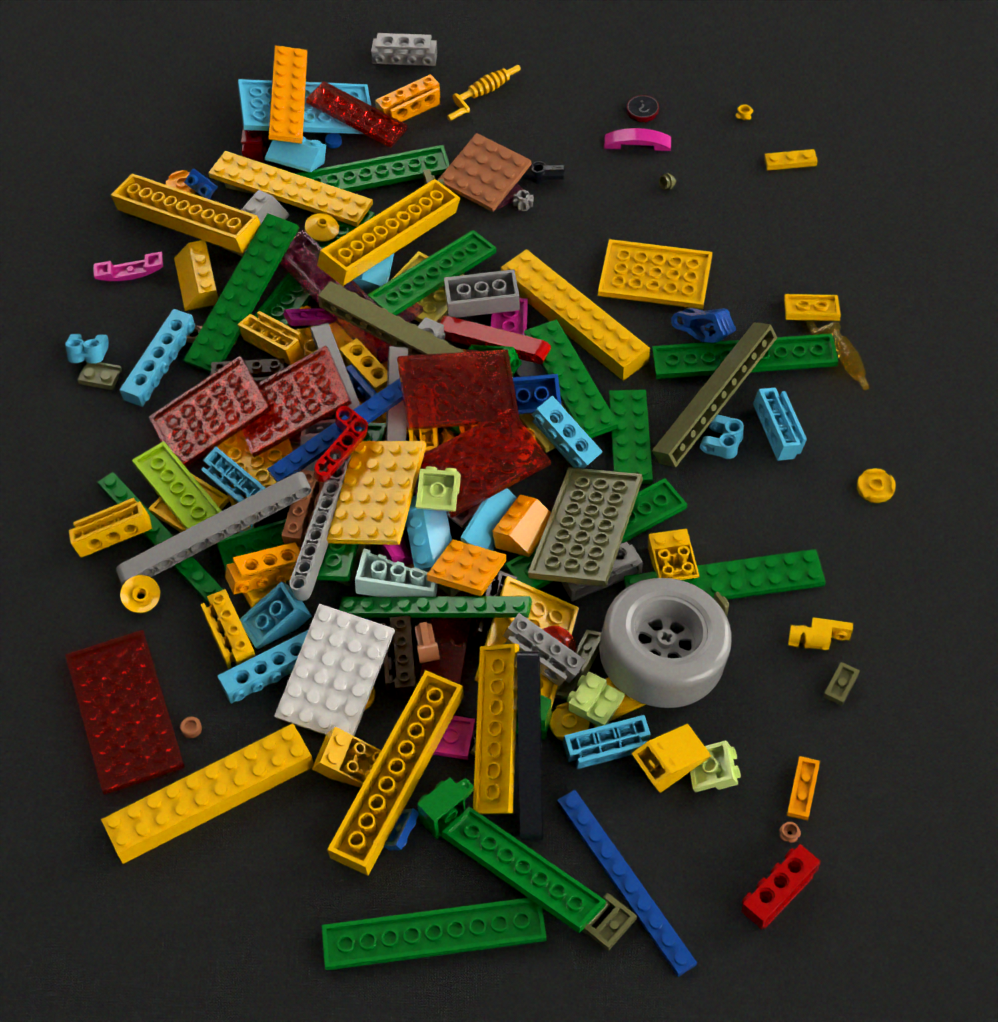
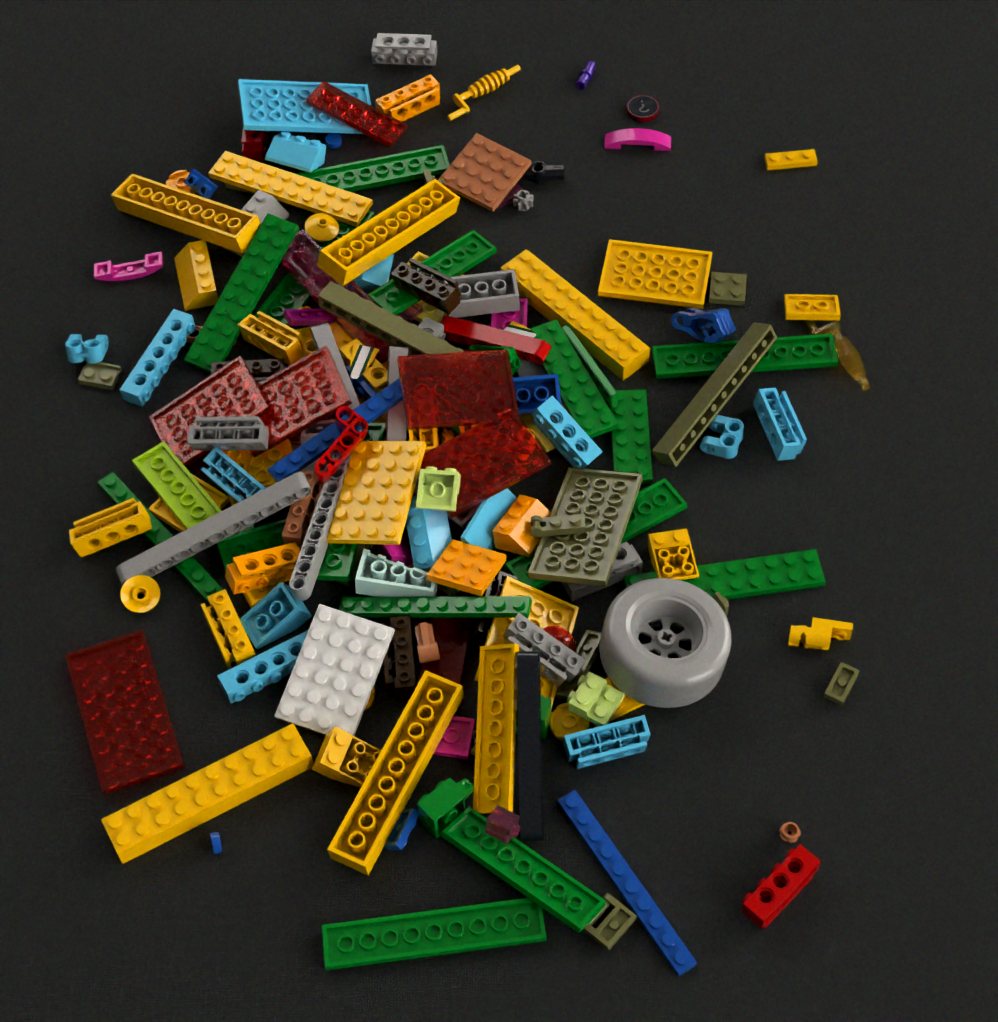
(191, 727): nougat tile -> none
(215, 842): none -> blue tile
(228, 433): none -> light grey brick
(288, 94): light orange plate -> none
(361, 359): none -> sticker
(426, 287): none -> dark brown brick
(503, 824): none -> clear pink brick
(520, 329): none -> sticker
(557, 525): none -> olive plate
(585, 75): none -> dark purple pin
(594, 371): none -> green tile
(667, 181): olive plate -> none
(671, 756): yellow slope -> none
(717, 770): yellowish green plate -> none
(727, 288): none -> olive plate
(744, 112): yellow plate -> none
(803, 788): light orange plate -> none
(876, 485): yellow tile -> none

